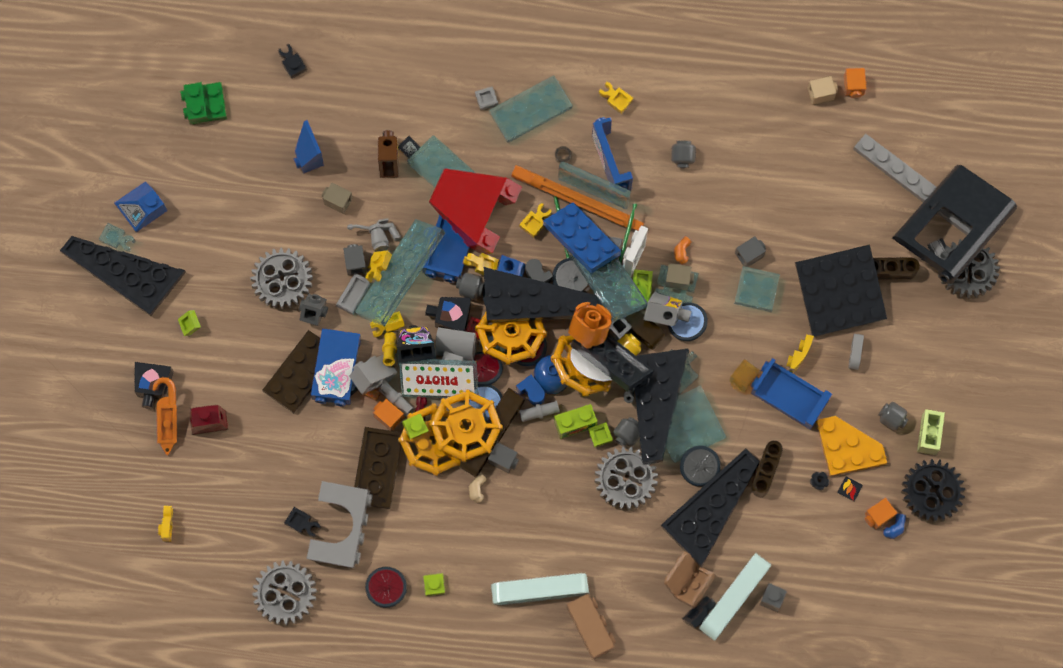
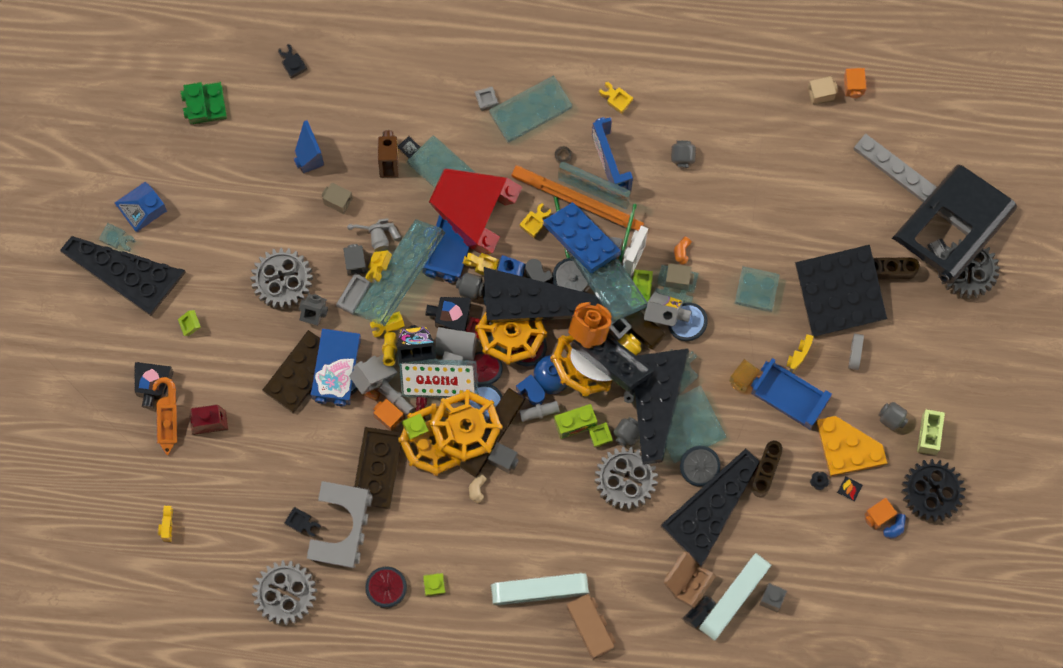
(750, 251): dark grey brick -> none

